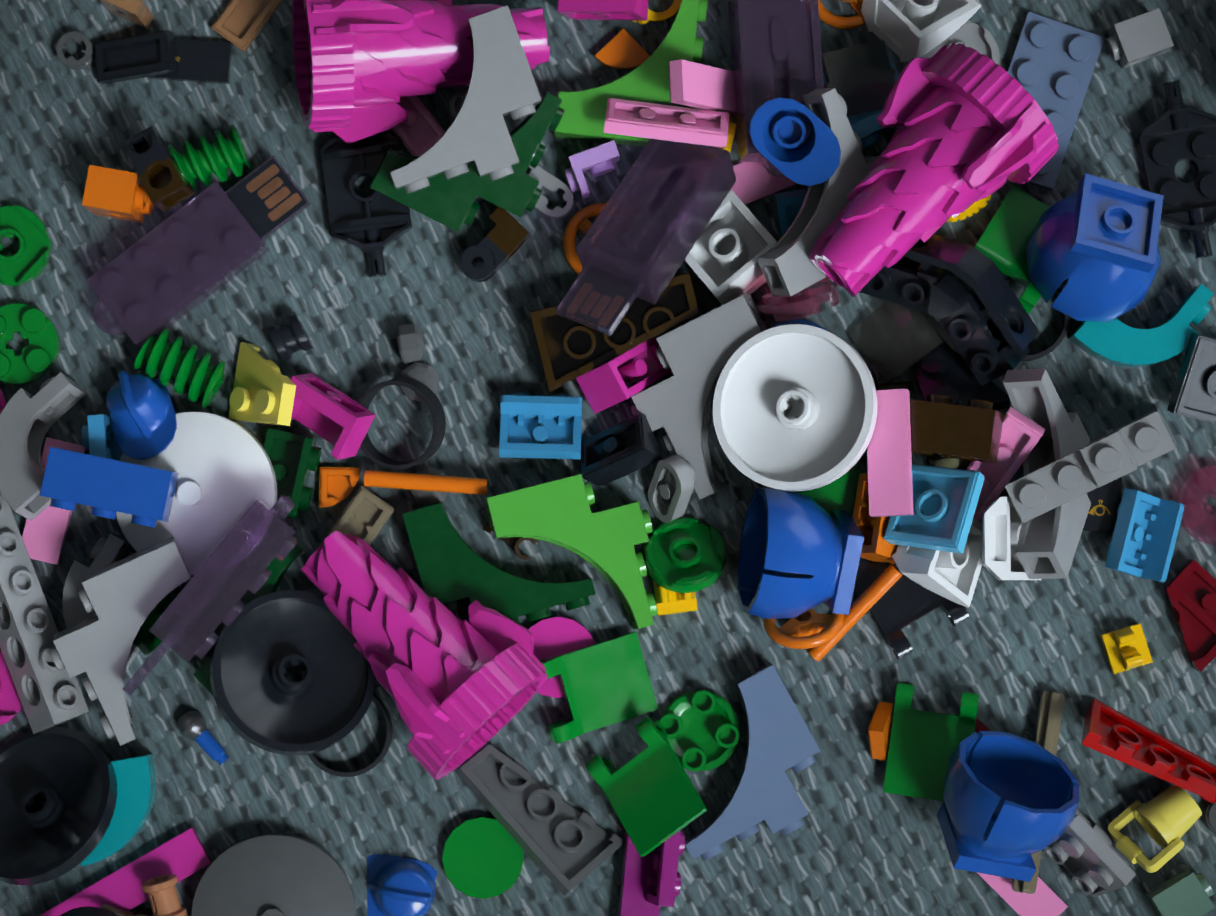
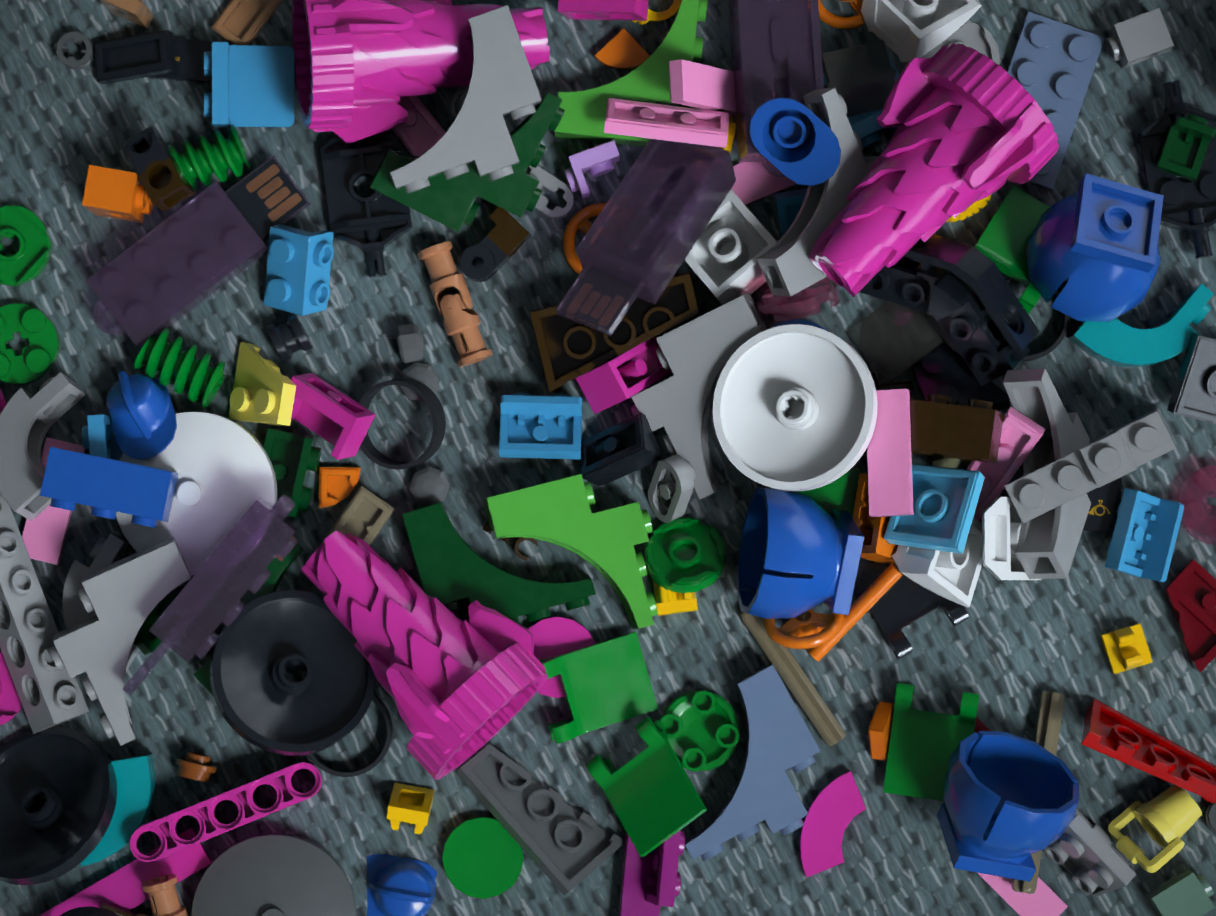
(193, 726): piece -> none
(195, 766): none -> dark orange plate
(205, 812): none -> dark pink beam
(250, 85): none -> dark azure bracket
(298, 270): none -> dark azure bracket
(410, 805): none -> yellow tile
(425, 482): orange bar -> none
(459, 317): none -> nougat piece
(796, 681): none -> dark tan axle
(826, 823): none -> dark pink tile
(1185, 146): none -> dark green bracket

